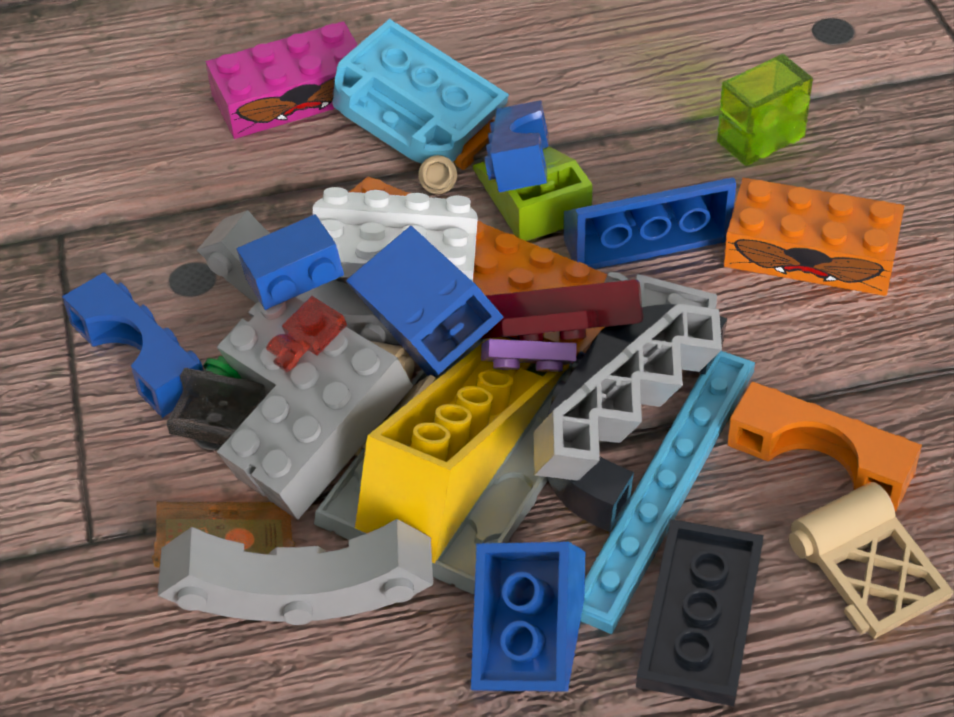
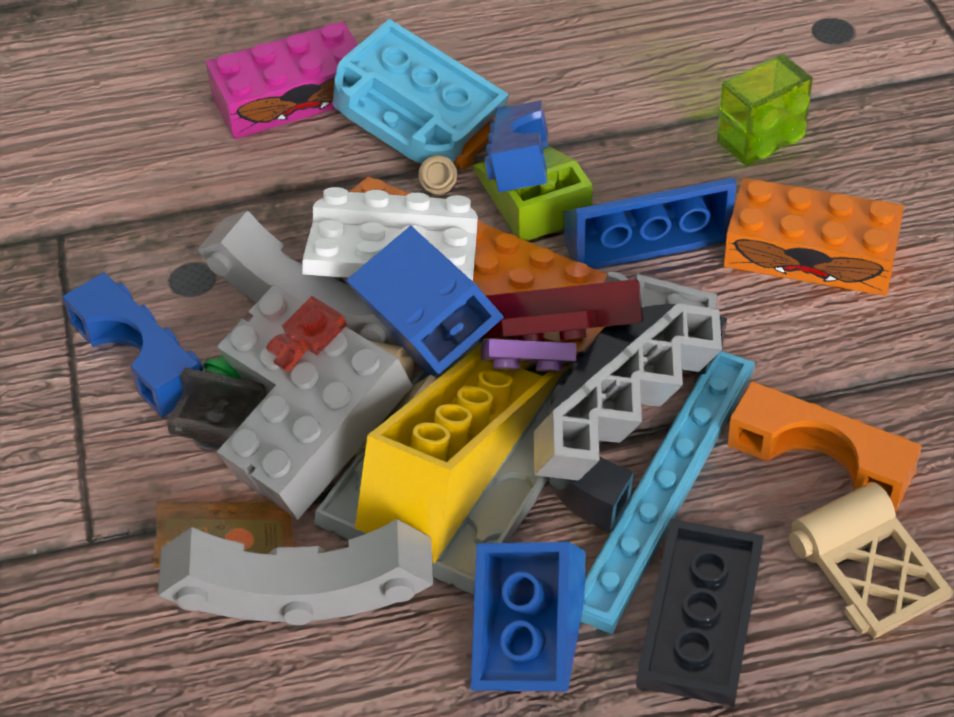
(290, 261): blue brick -> none

